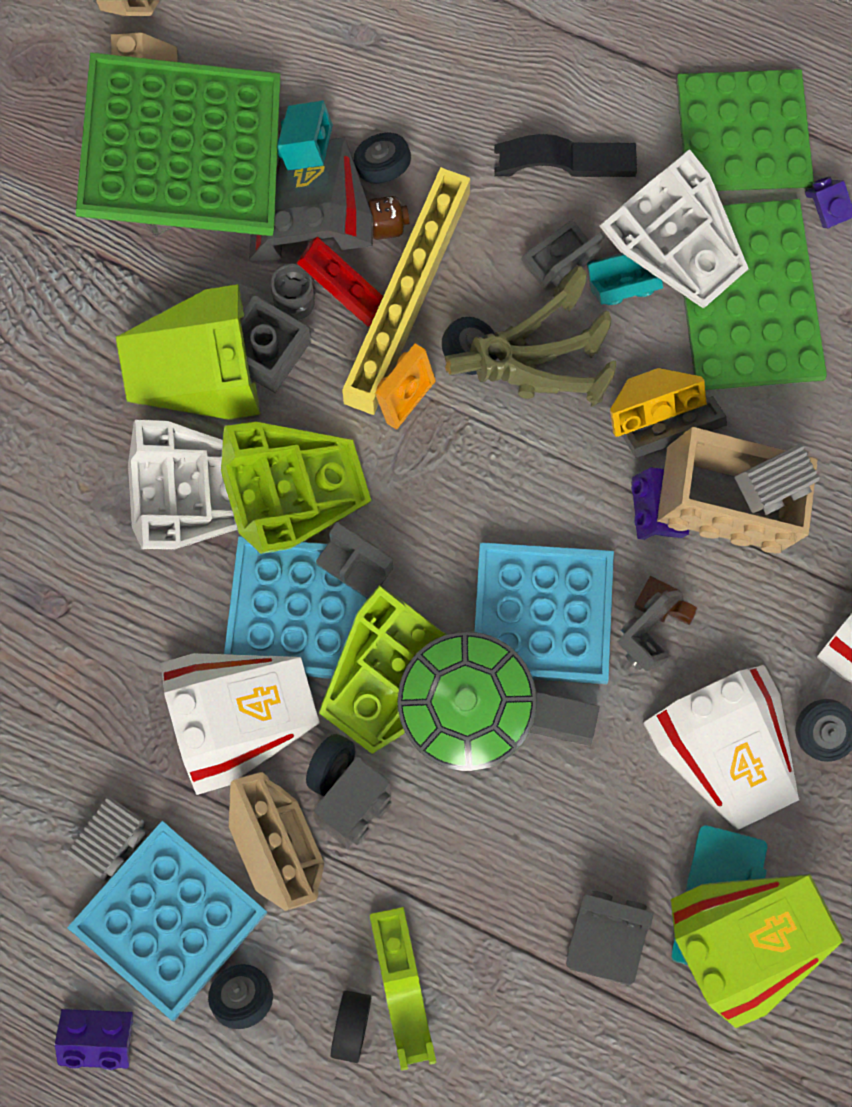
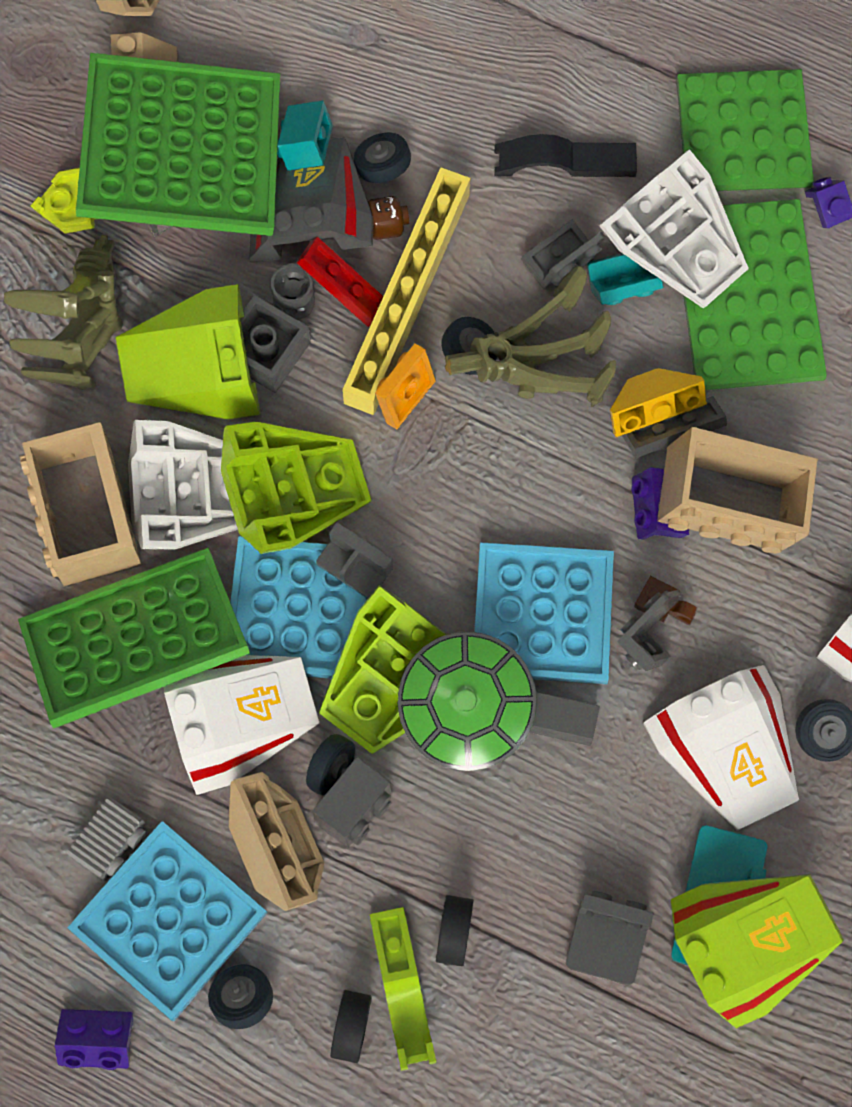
(59, 203): none -> neon yellow plate
(65, 448): none -> tan hose
(93, 314): none -> olive piece
(132, 637): none -> bright green plate
(454, 930): none -> black tyre
(776, 479): light grey brick -> none

